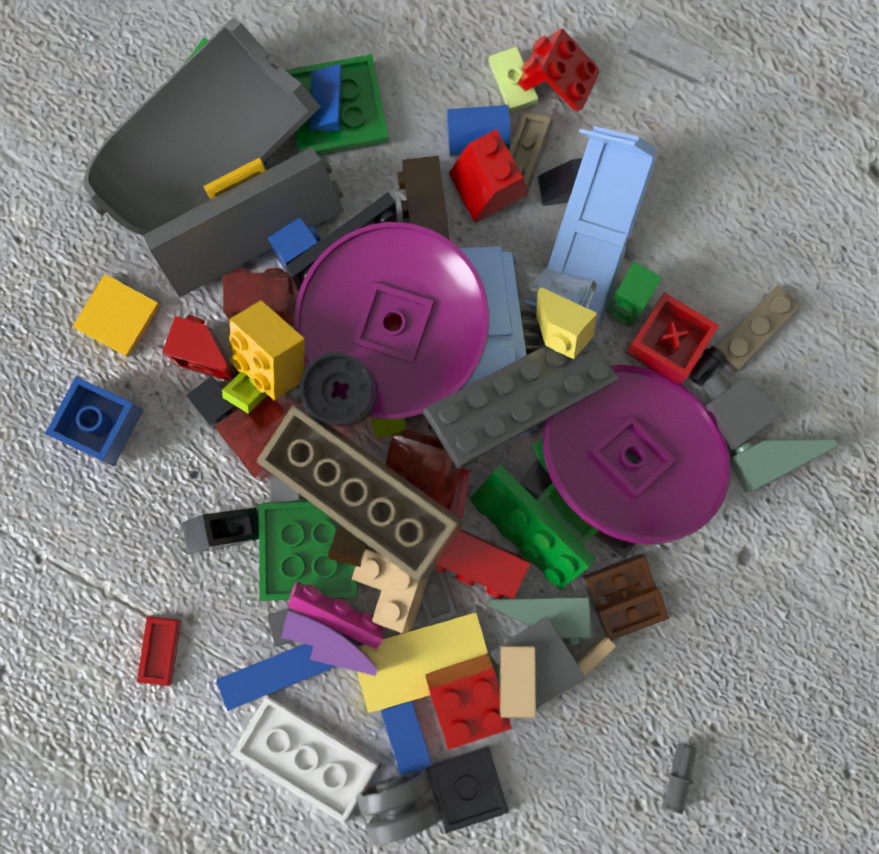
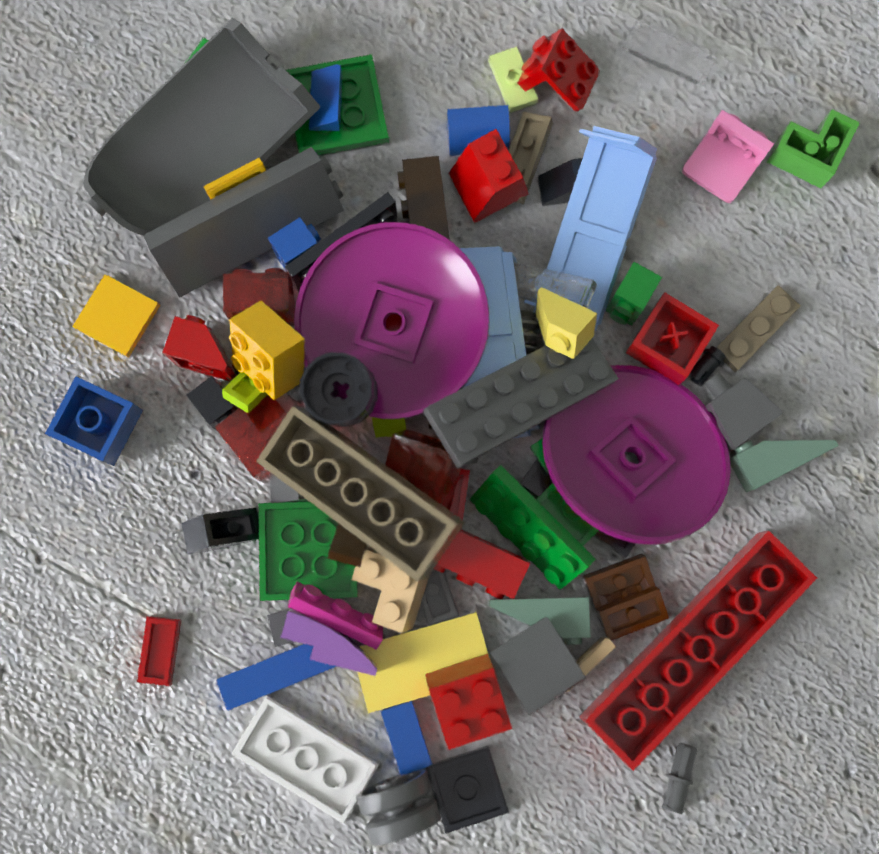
(517, 682): tan tile -> none
(697, 648): none -> red brick
(727, 157): none -> bright pink bracket
(814, 154): none -> bright green brick

